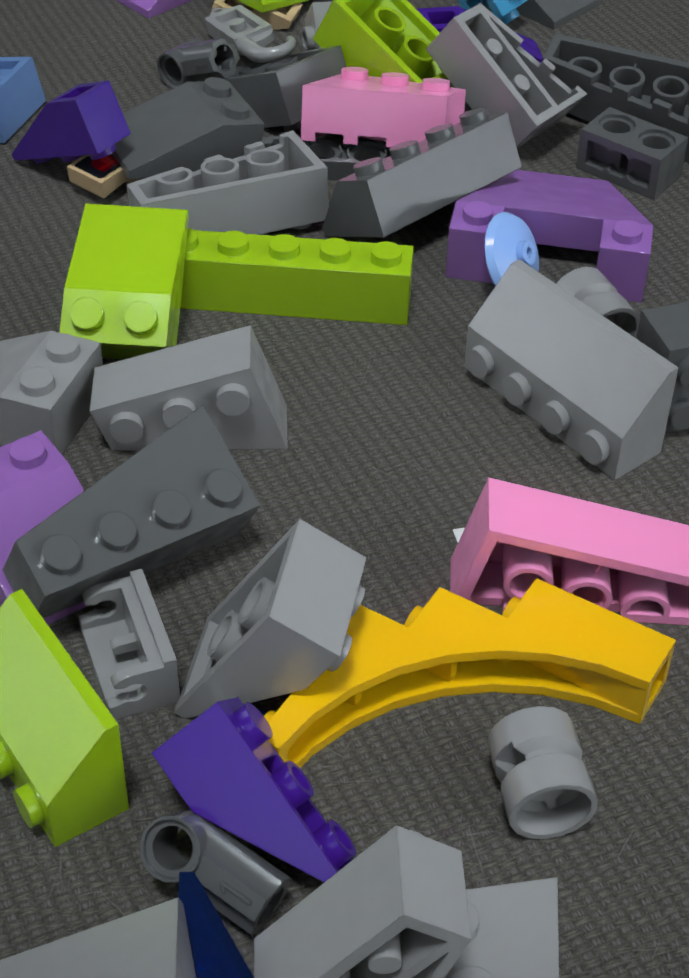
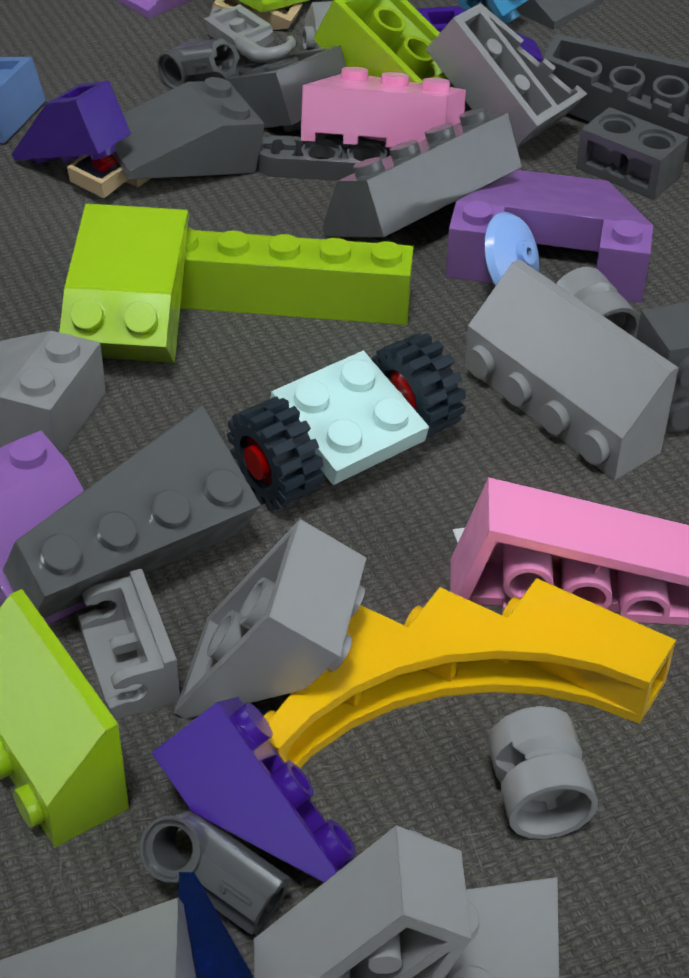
(156, 390): light grey wedge -> none
(247, 194): light grey wedge -> none
(345, 419): none -> plate

